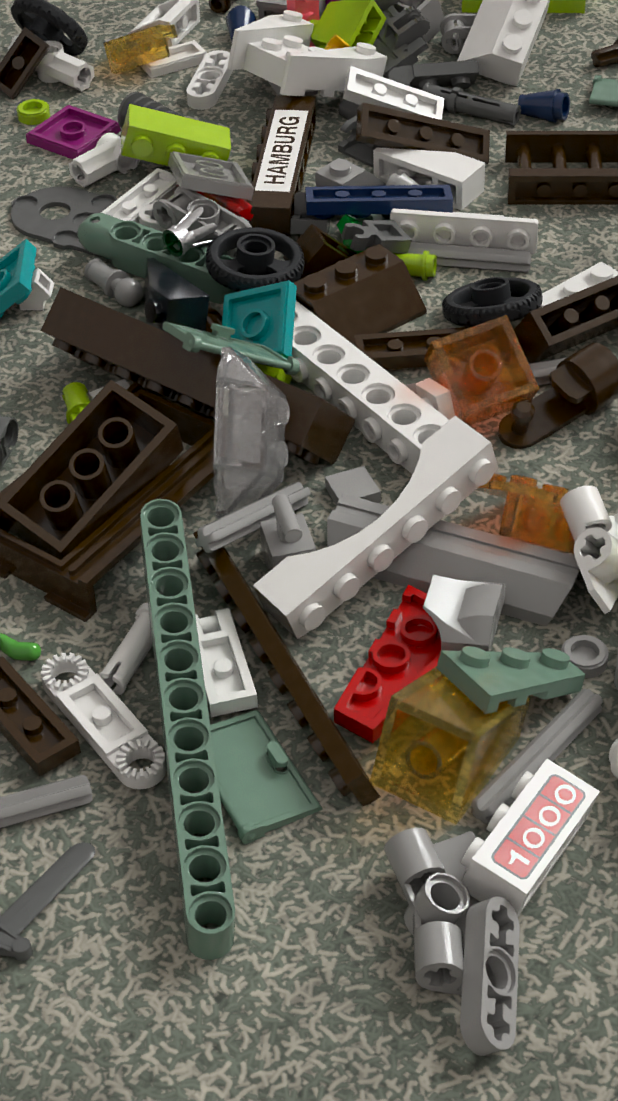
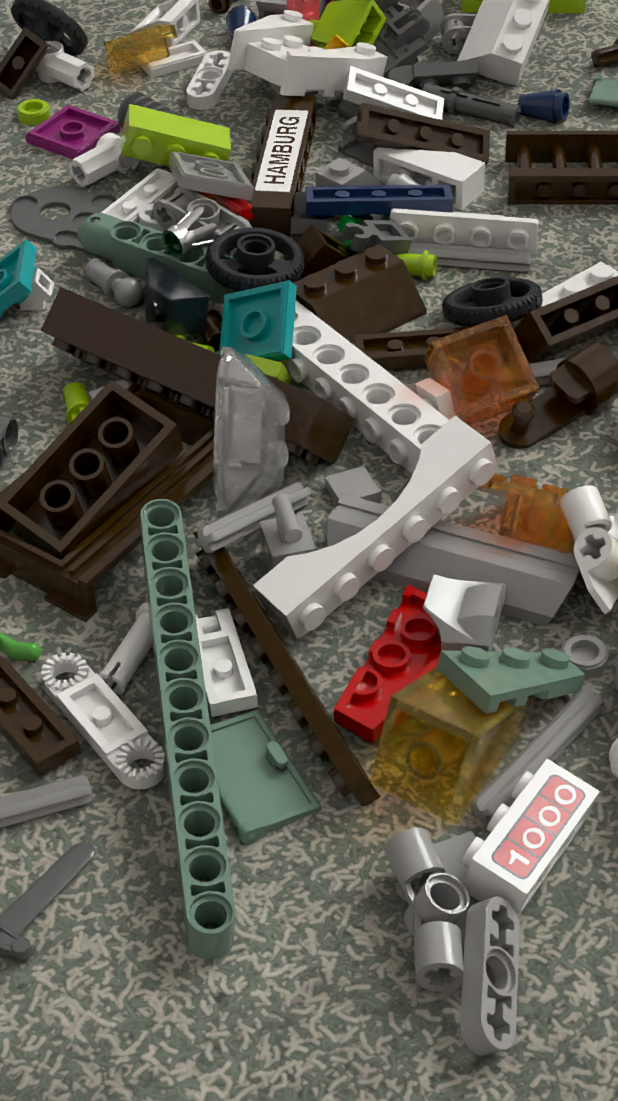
(197, 340): sand green door -> none

